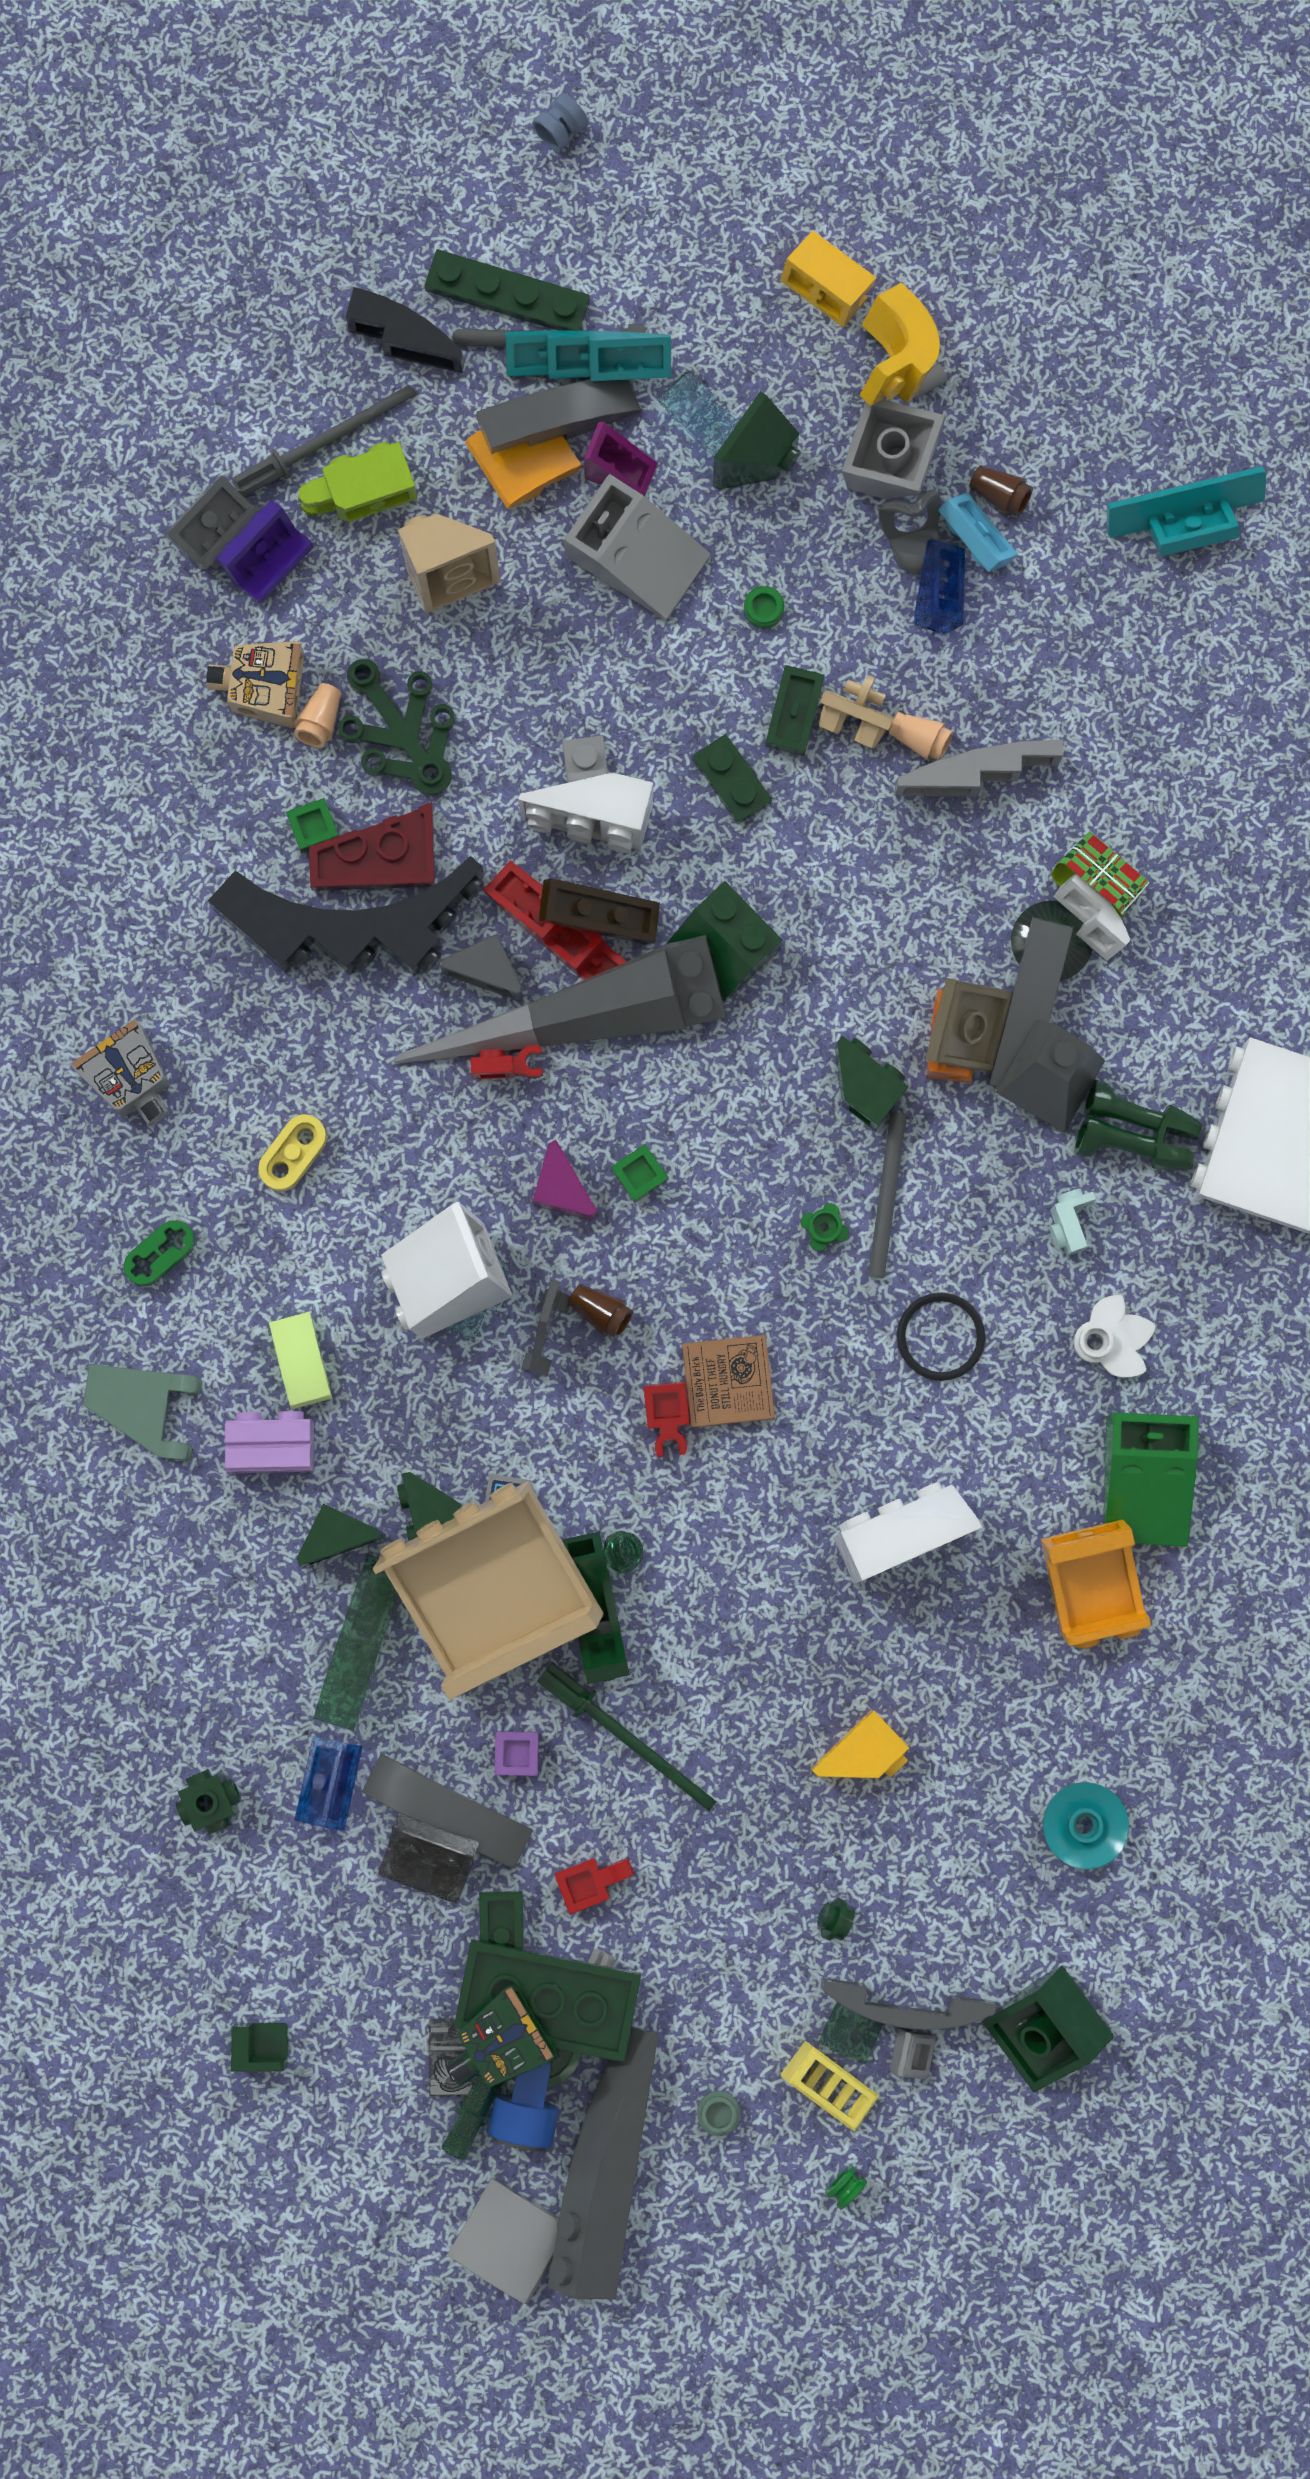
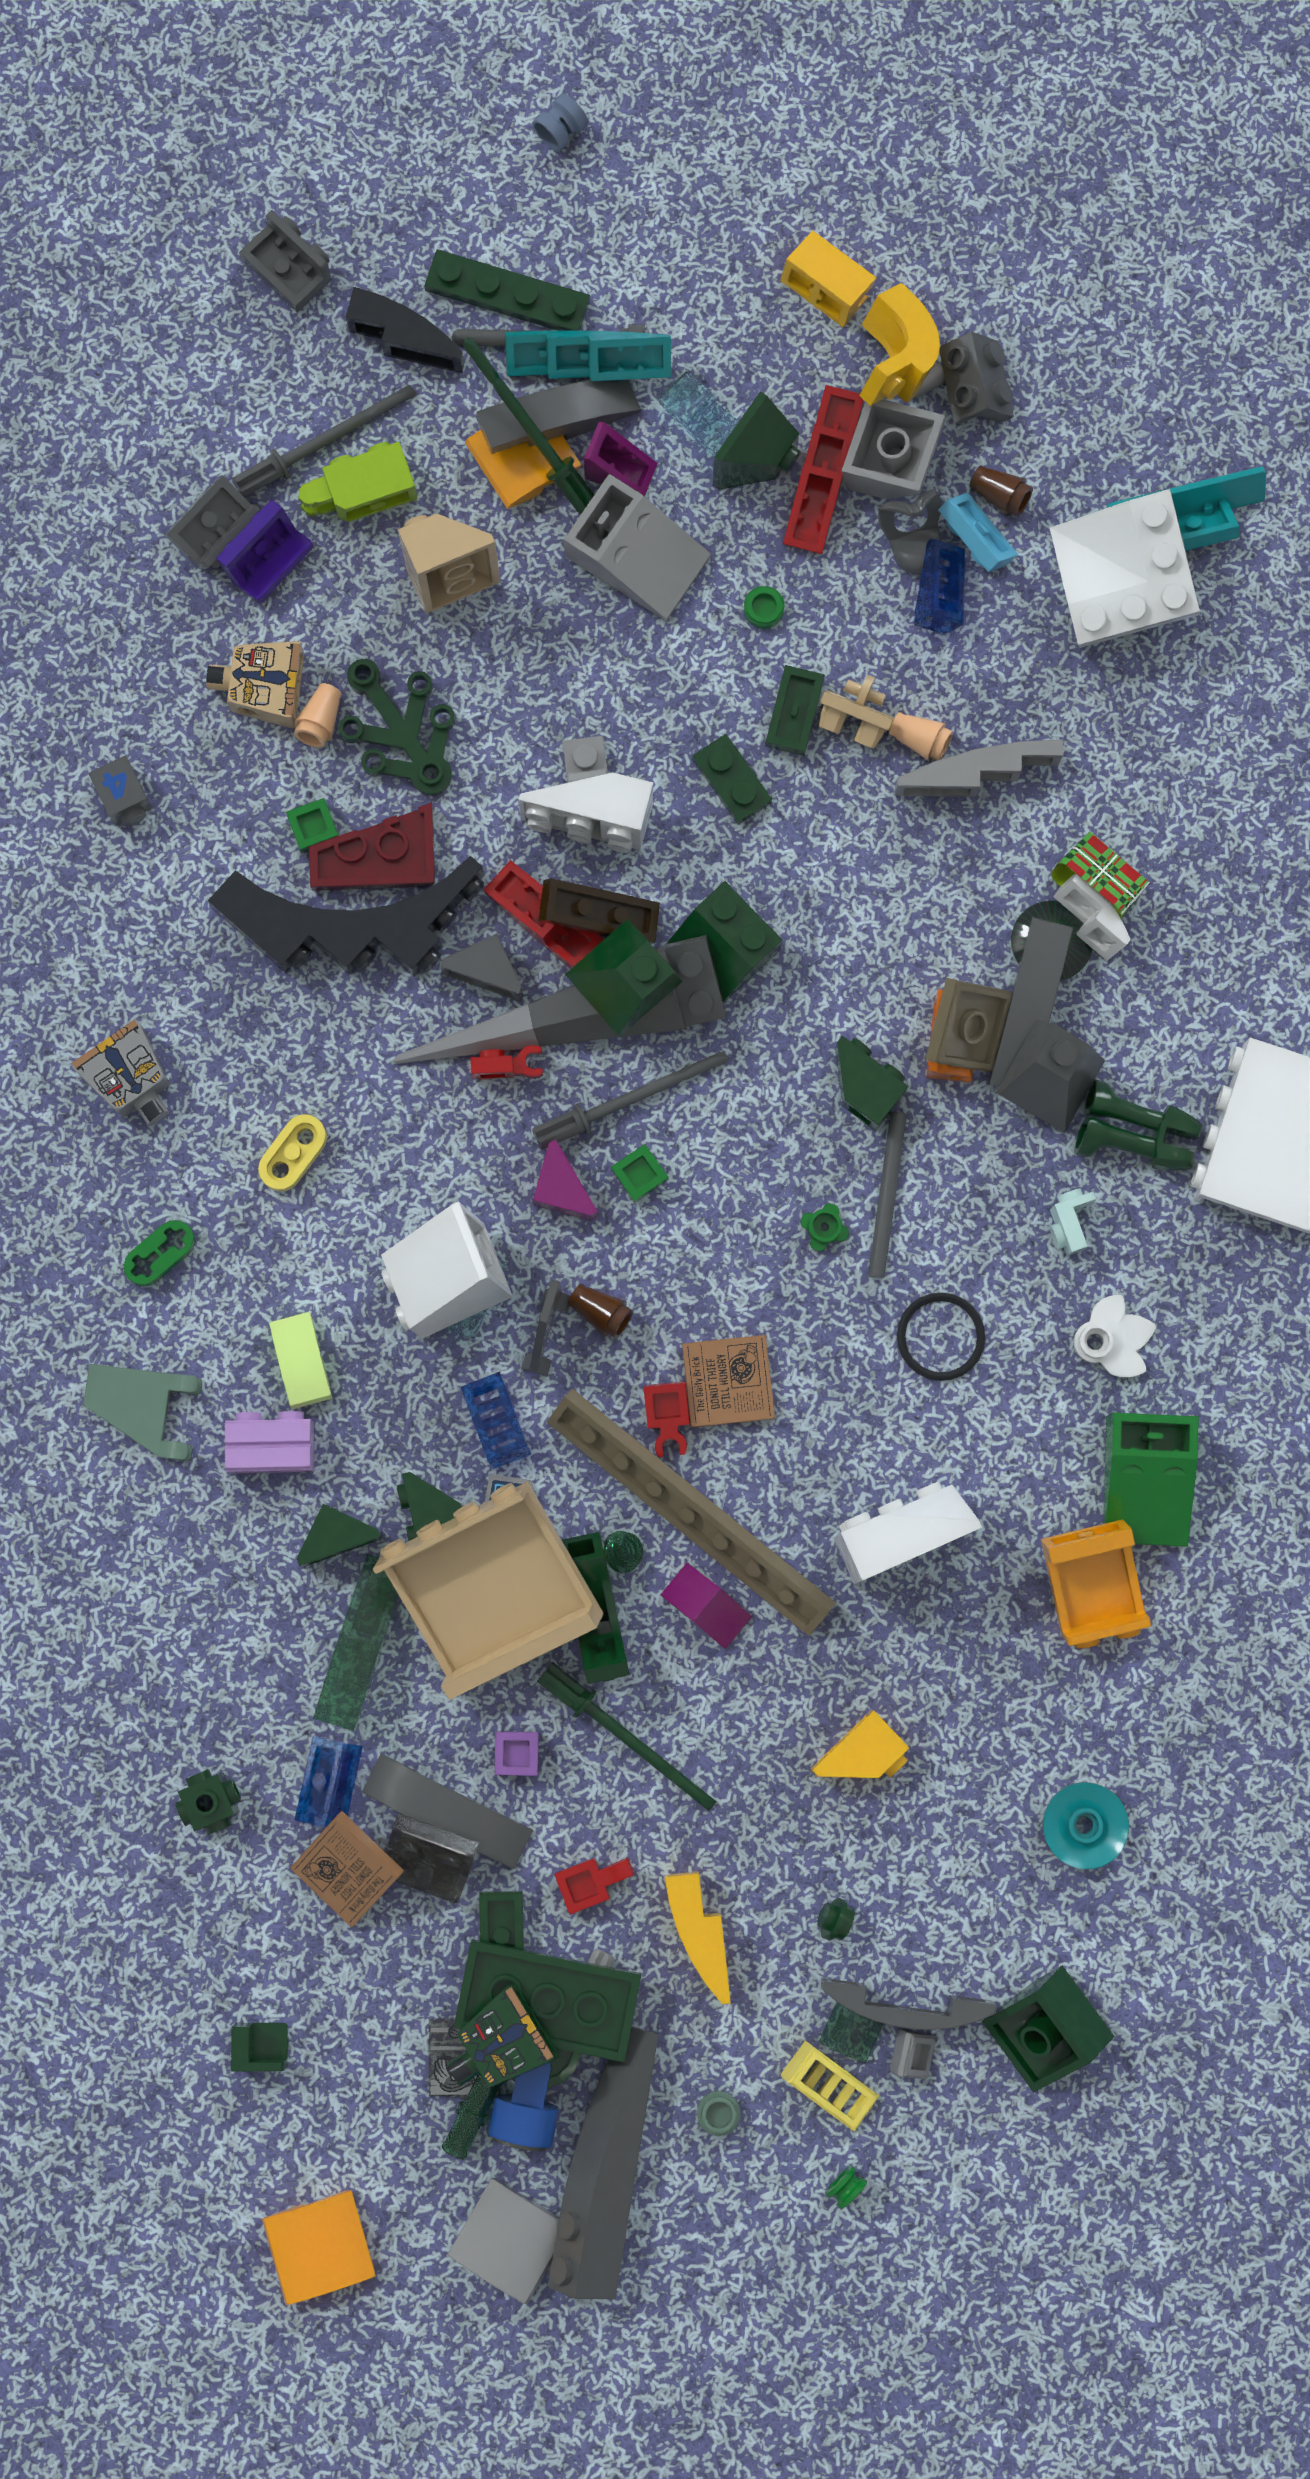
(121, 792): none -> dark grey brick
(287, 261): none -> dark grey bracket
(318, 2247): none -> light orange slope
(347, 1869): none -> medium nougat tile
(509, 1452): none -> clear blue slope
(562, 470): none -> dark green piece
(577, 1121): none -> dark grey piece
(623, 977): none -> dark green slope
(691, 1512): none -> dark tan plate
(699, 1932): none -> yellow slope
(706, 1605): none -> magenta slope
(822, 470): none -> red slope
(976, 378): none -> dark grey bracket
(1125, 569): none -> white slope

